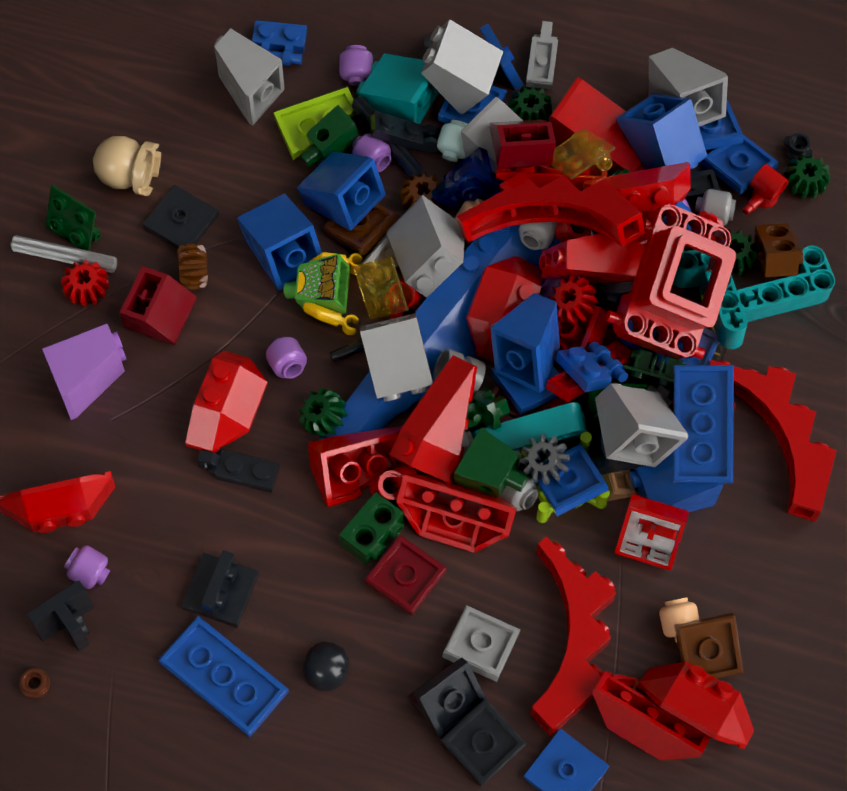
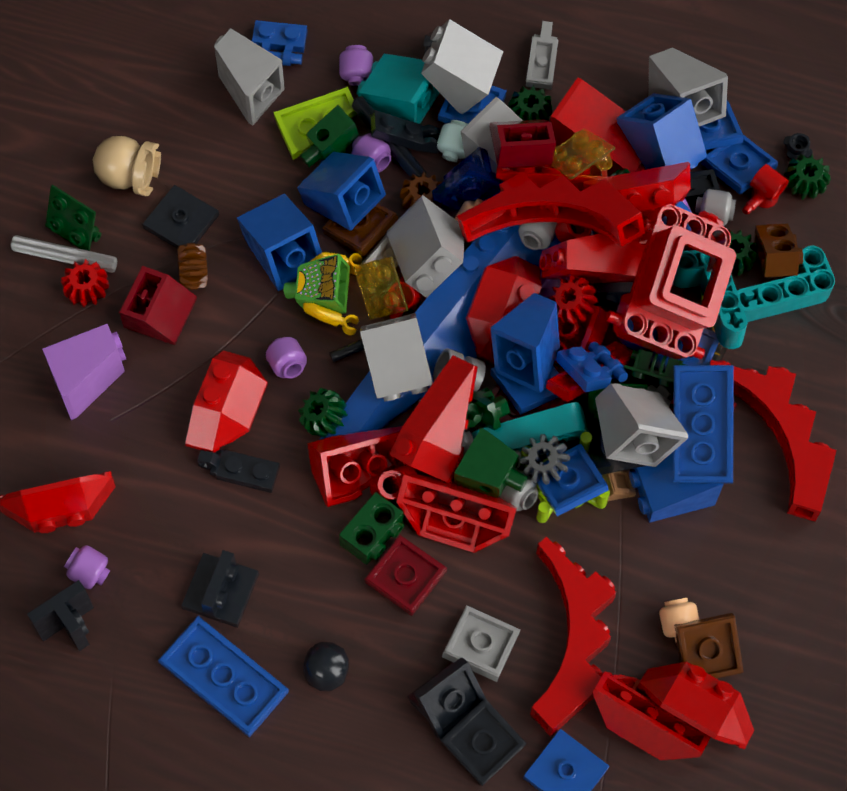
(31, 675): copper plate -> none
(506, 58): blue plate -> none
(651, 532): piece -> none

